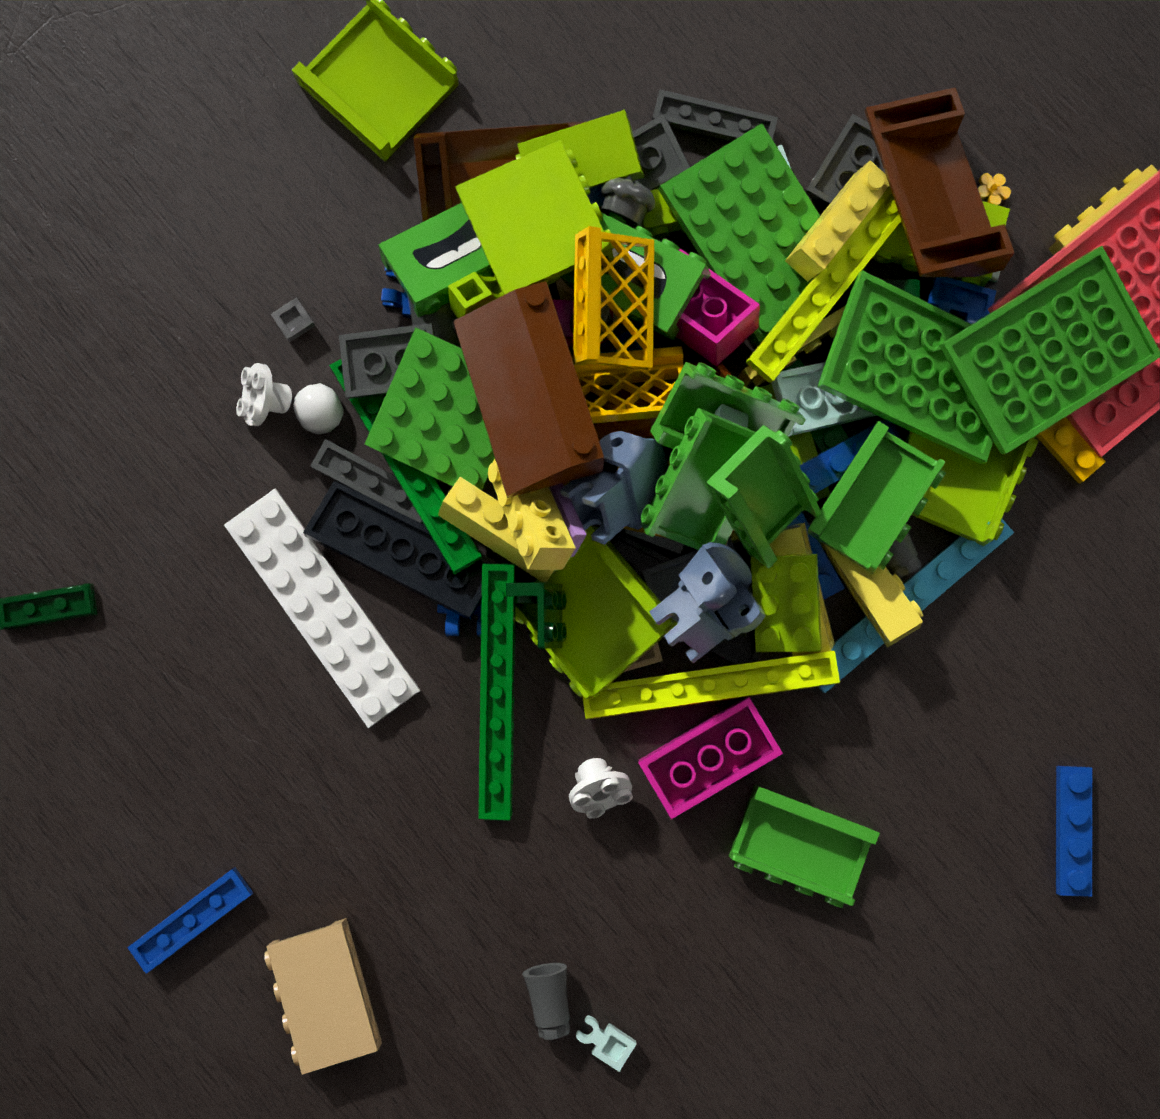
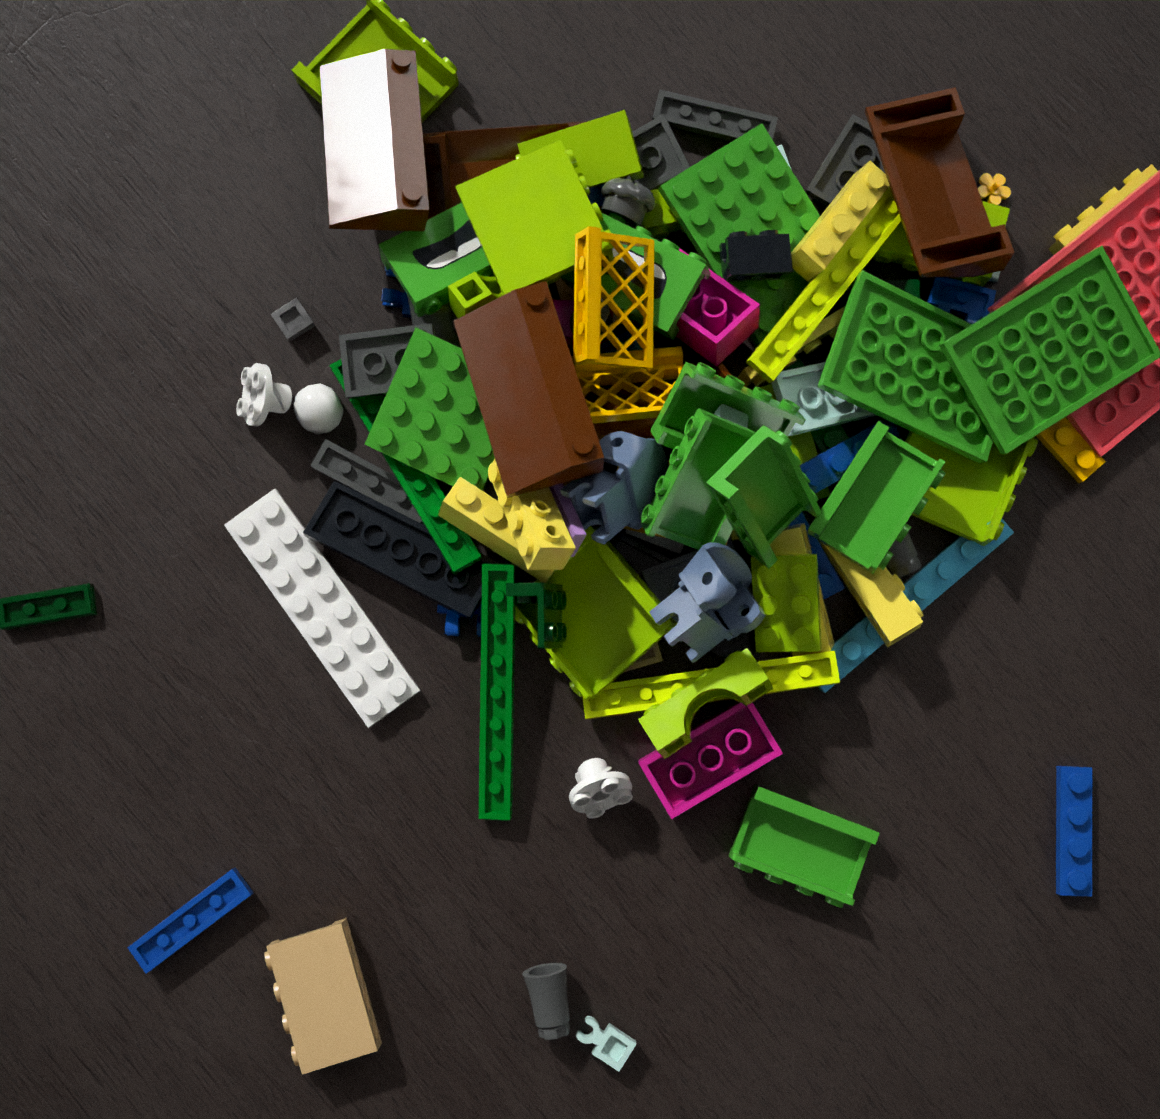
(374, 142): none -> slope
(736, 679): none -> lime arch
(756, 256): none -> black brick

